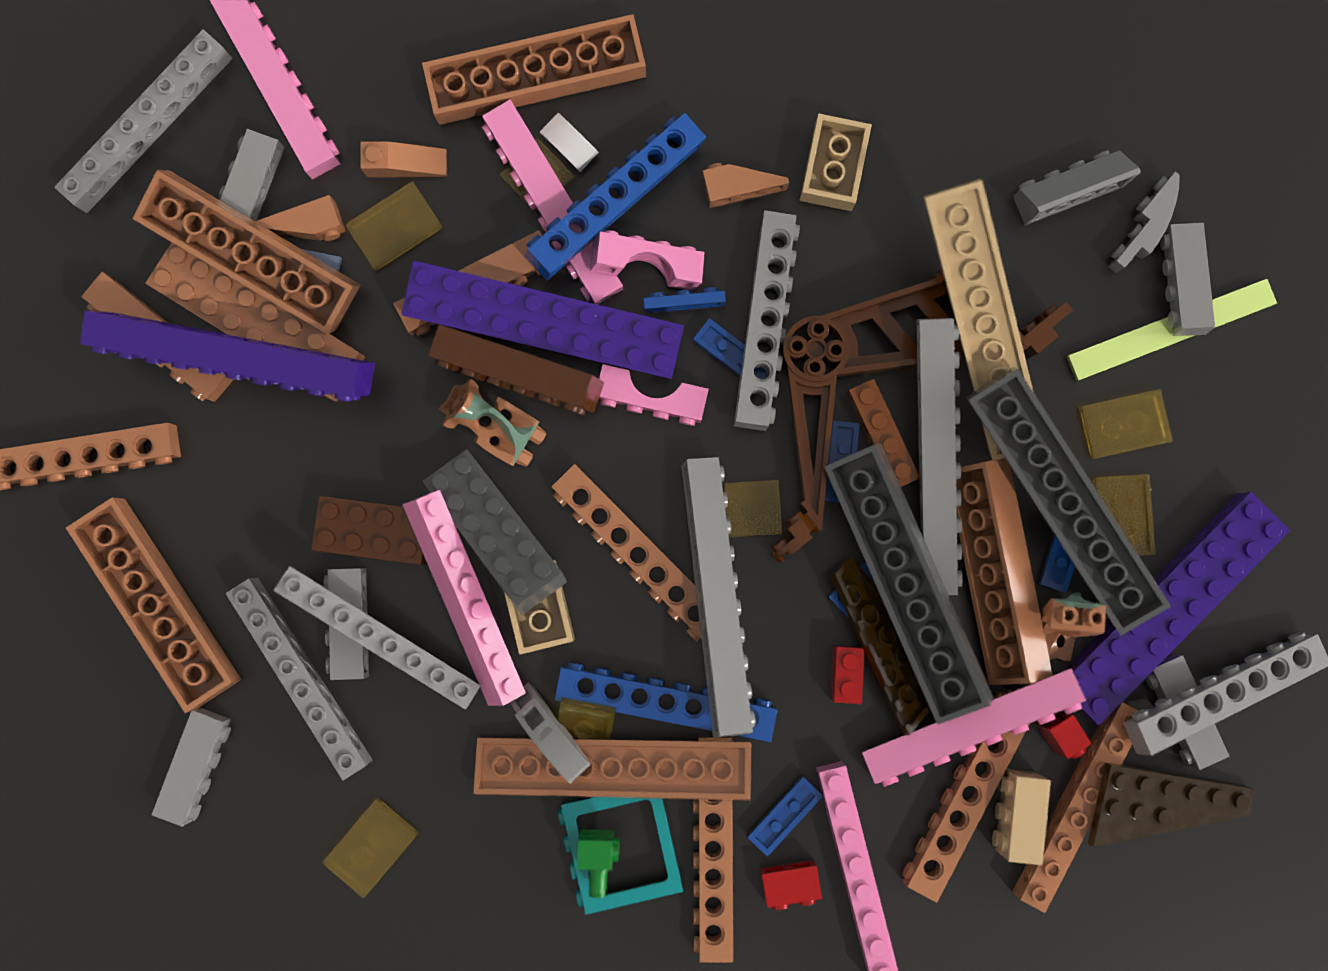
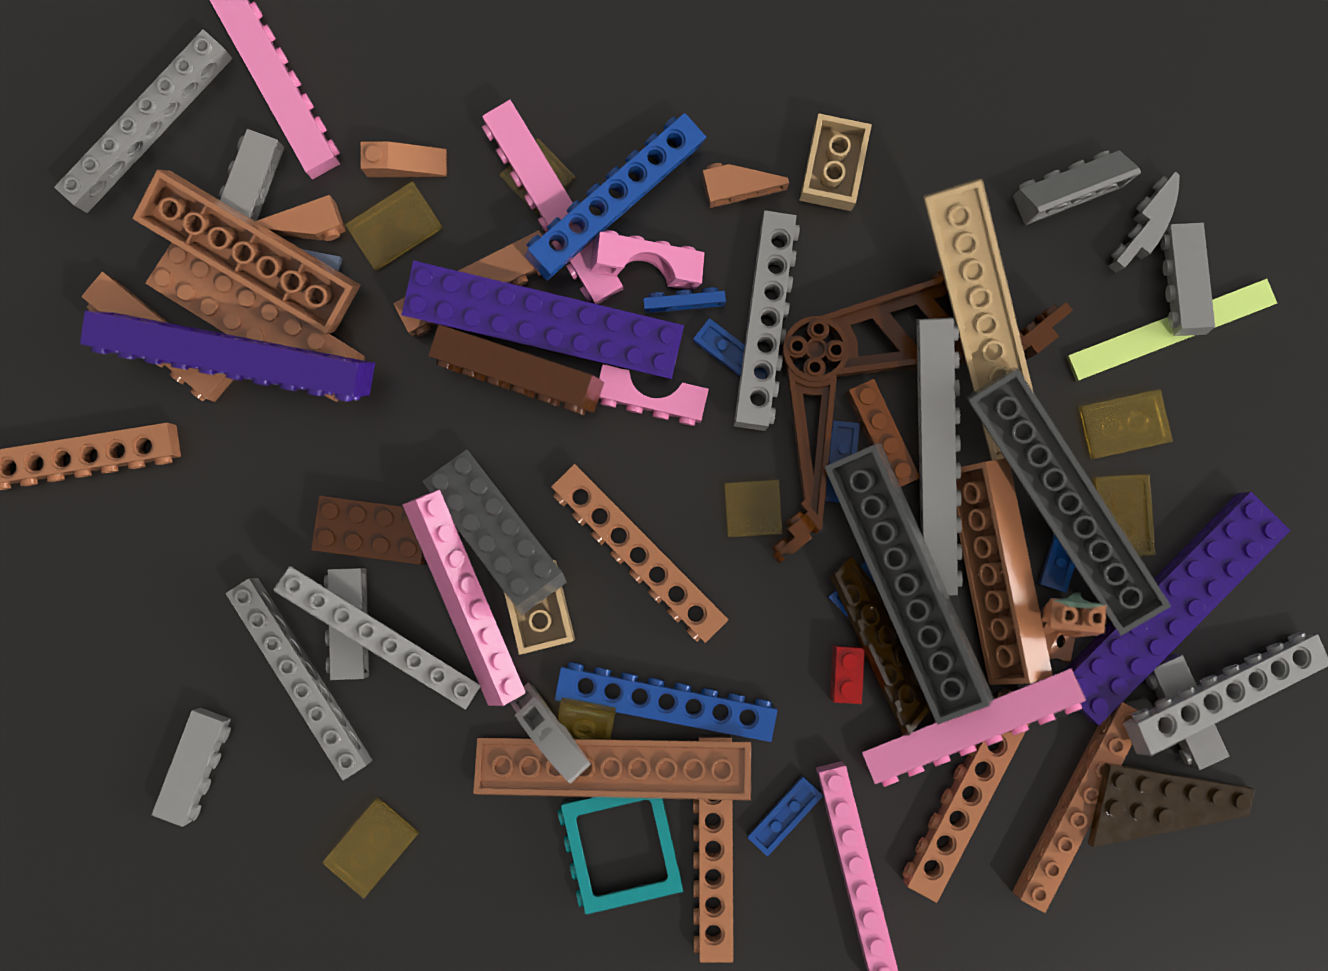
(153, 603): nougat brick -> none
(466, 408): nougat hips -> none
(535, 69): nougat brick -> none
(569, 142): white slope -> none
(596, 854): green brick -> none
(716, 598): light grey brick -> none
(791, 884): red brick -> none
(1021, 816): tan brick -> none
(1065, 735): red brick -> none

